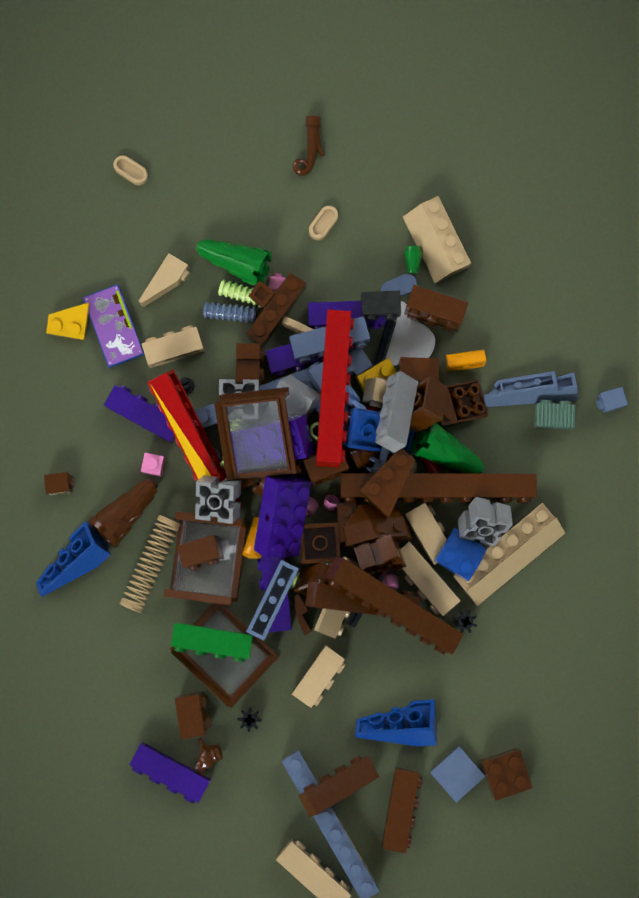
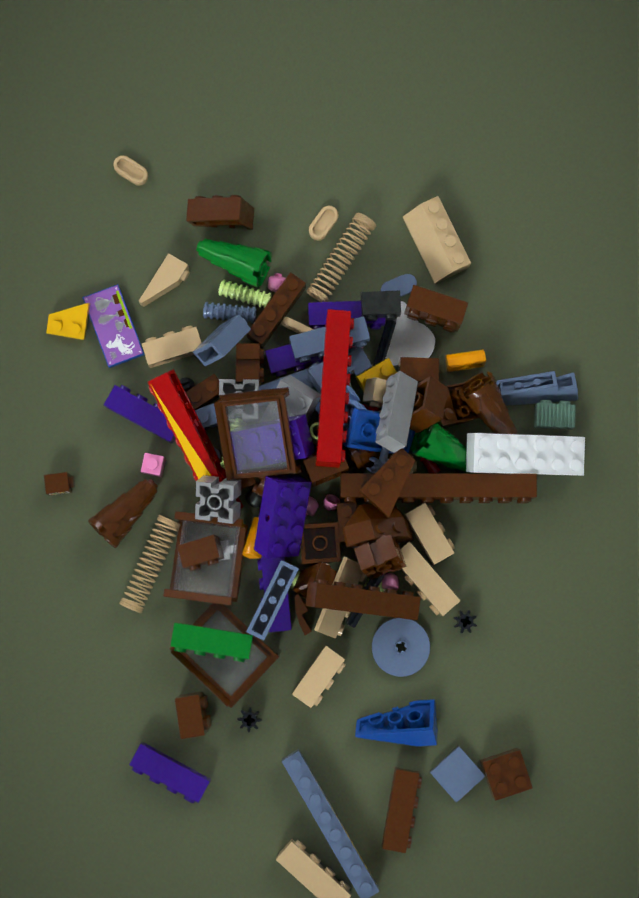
(80, 556): blue wedge -> none
(204, 392): none -> reddish brown brick
(207, 757): reddish brown animal -> none
(220, 211): none -> reddish brown wedge
(222, 340): none -> sand blue brick
(253, 499): none -> pearl dark grey piece
(261, 294): reddish brown plate -> none
(313, 144): reddish brown plant -> none
(338, 786): reddish brown brick -> none
(365, 223): none -> tan piece
(385, 649): none -> sand blue piece
(393, 605): reddish brown brick -> none
(412, 258): green cone -> none
(460, 555): blue slope -> none
(485, 521): light grey brick -> none
(487, 402): none -> reddish brown cone
(512, 553): tan slope -> none
(525, 454): none -> white brick
(611, 400): sand blue brick -> none

